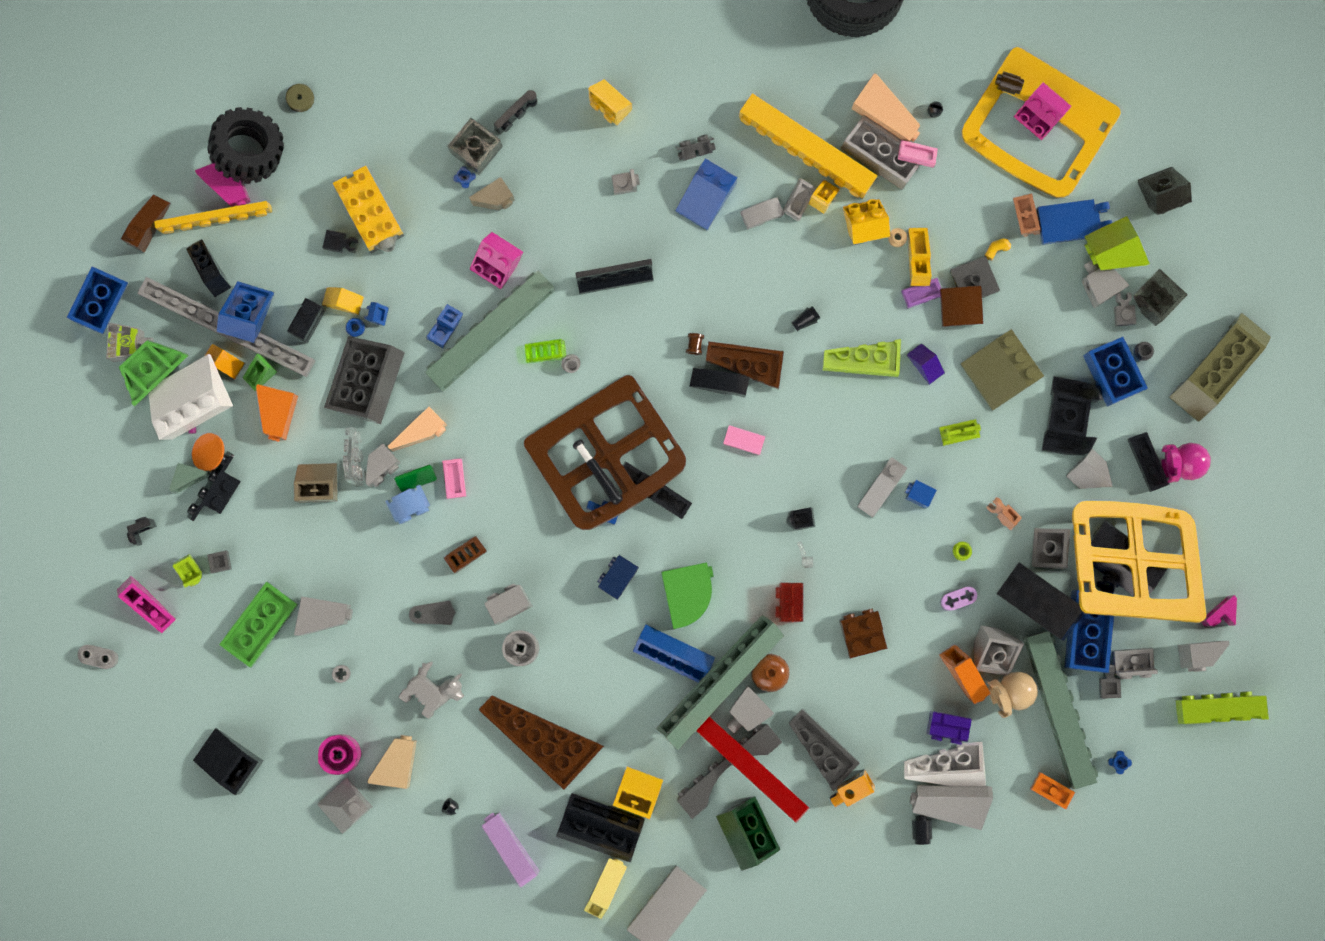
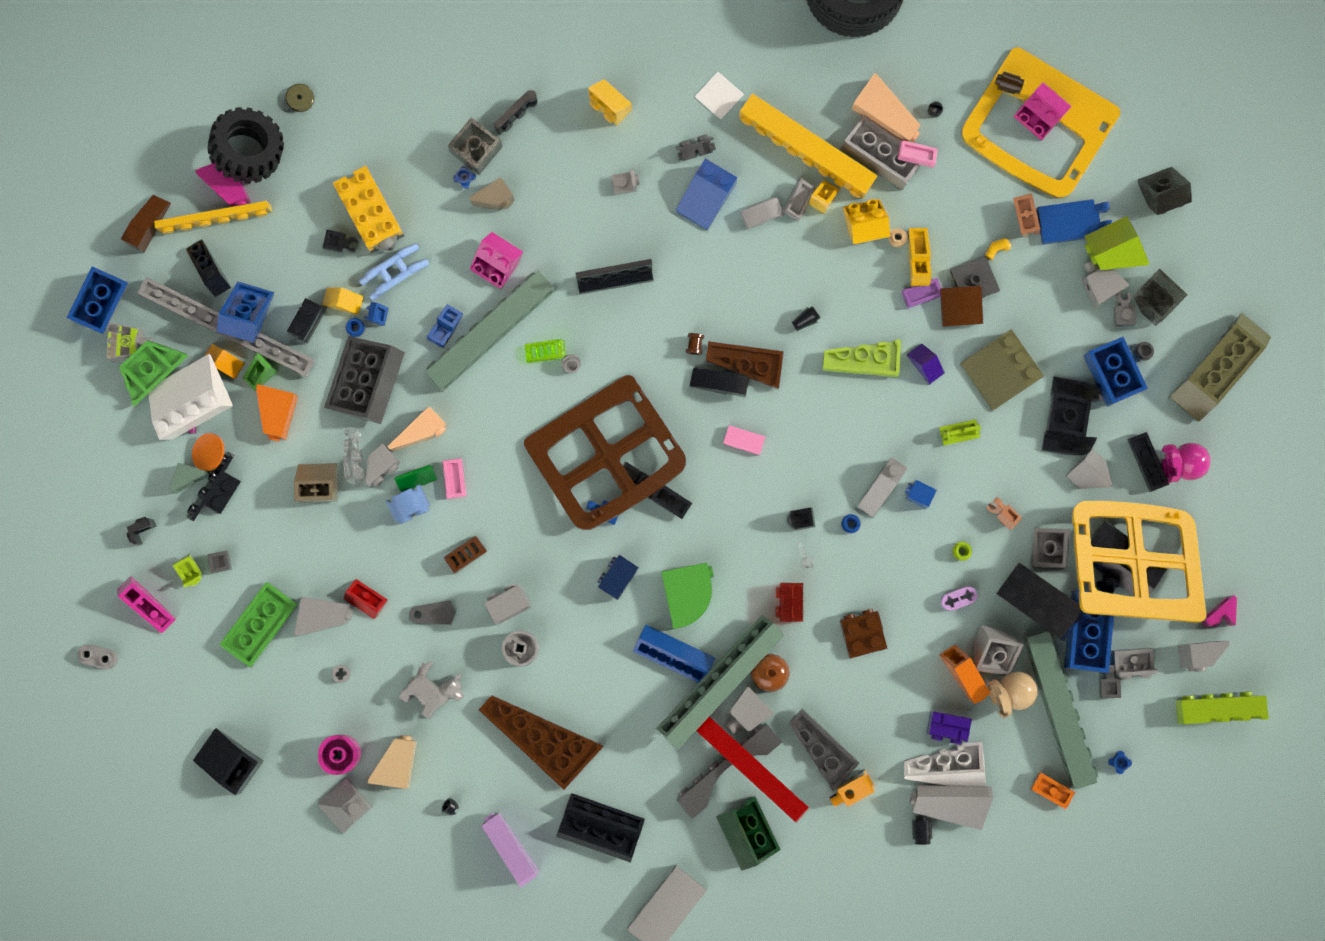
(365, 598): none -> red slope
(395, 259): none -> light blue piece
(605, 888): light yellow slope -> none
(606, 484): black piece -> none
(638, 792): yellow slope -> none
(719, 95): none -> white sticker
(855, 519): none -> blue plate

